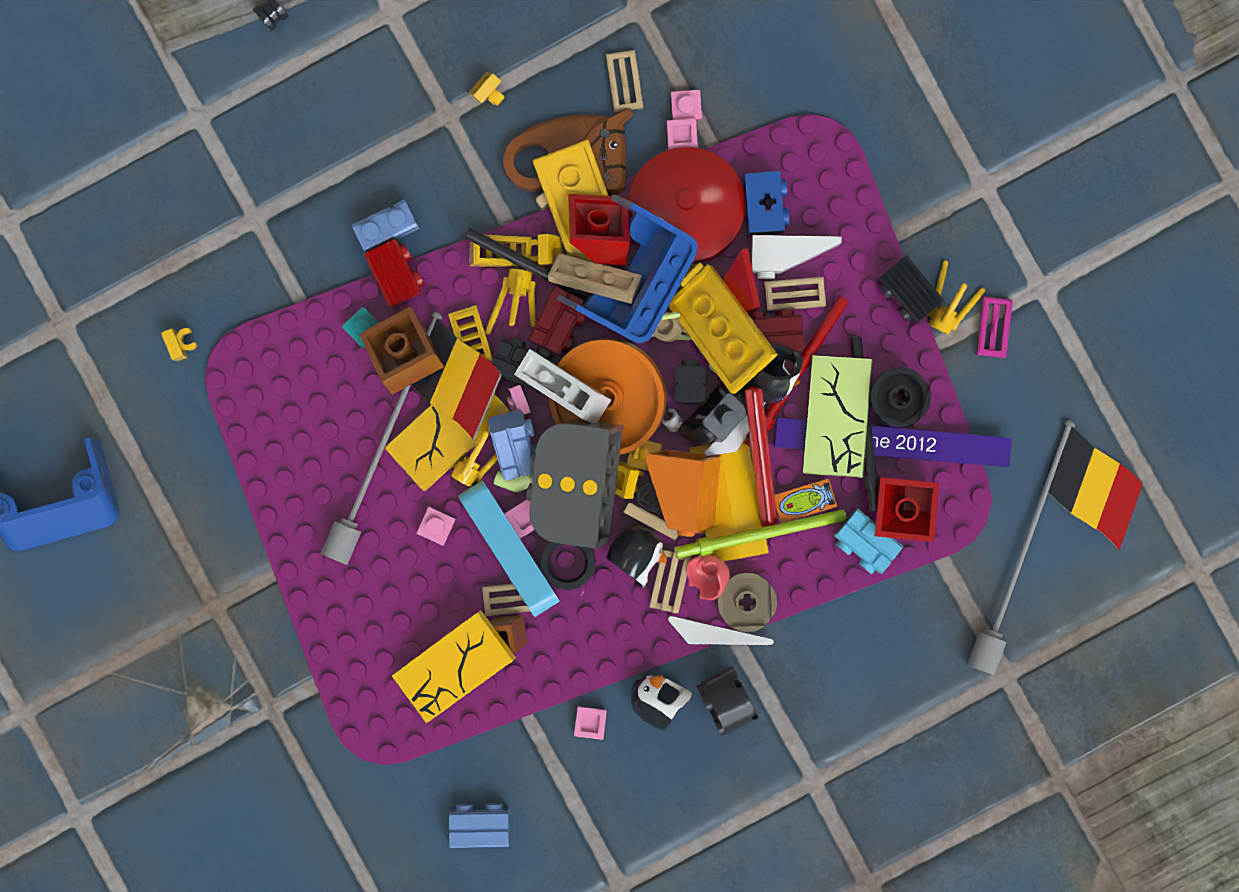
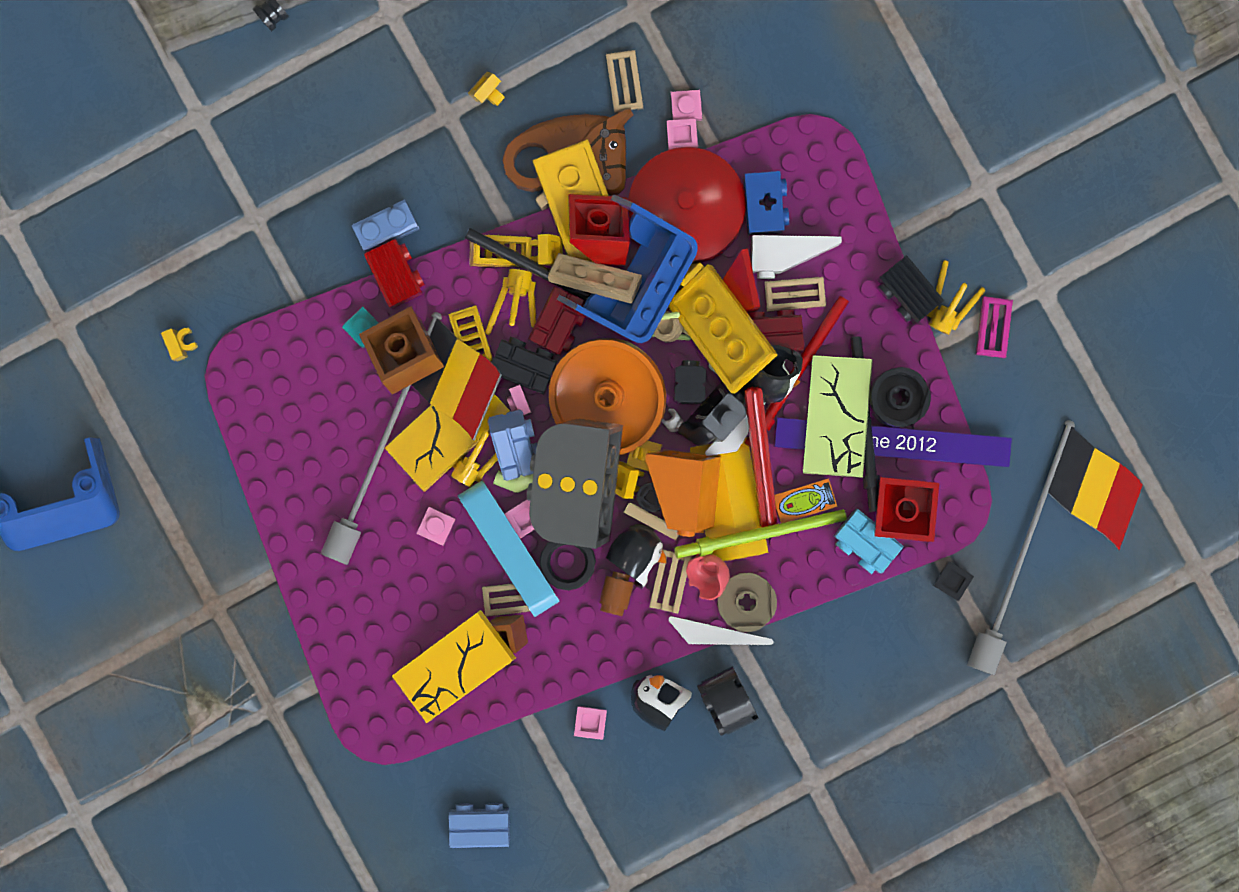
(562, 387): white slope -> none
(616, 593): none -> dark orange brick
(953, 581): none -> black plate

